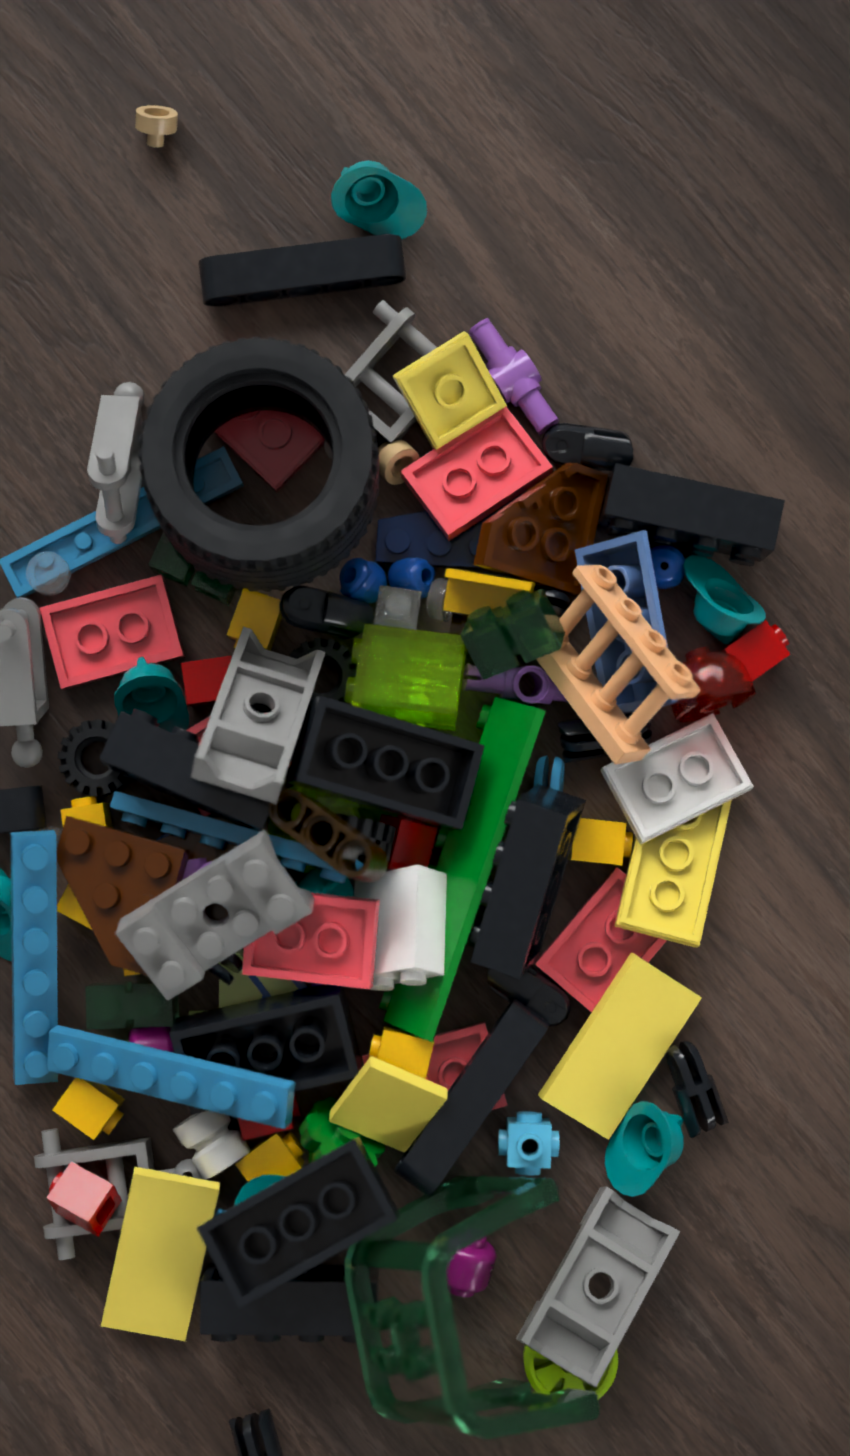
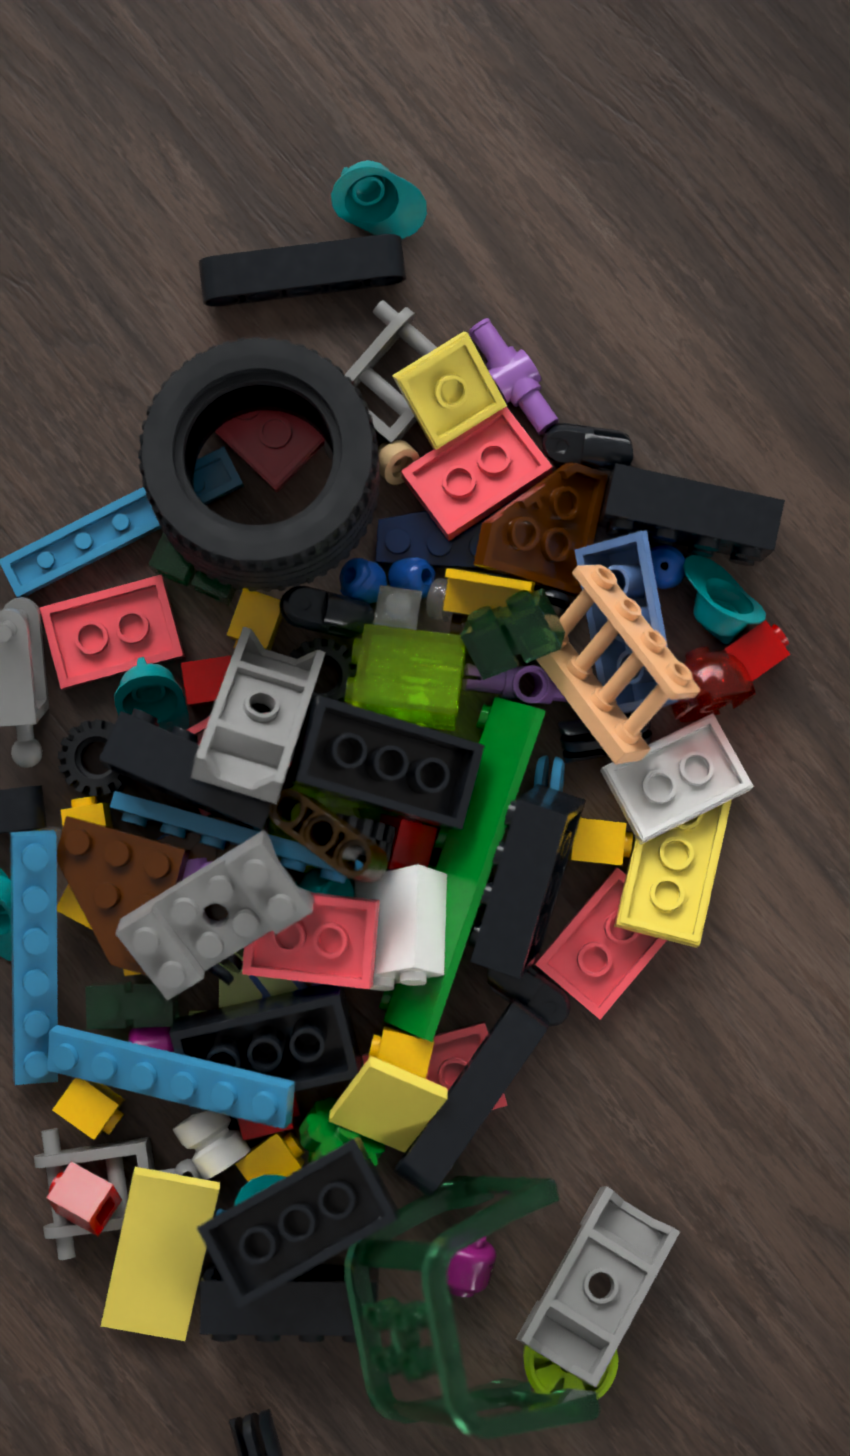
(48, 573): clear tile -> none
(115, 460): light grey piece -> none
(156, 122): tan tile -> none
(528, 1126): medium azure brick -> none
(619, 1046): light yellow tile -> none
(643, 1148): teal piece -> none
(694, 1090): black arm -> none

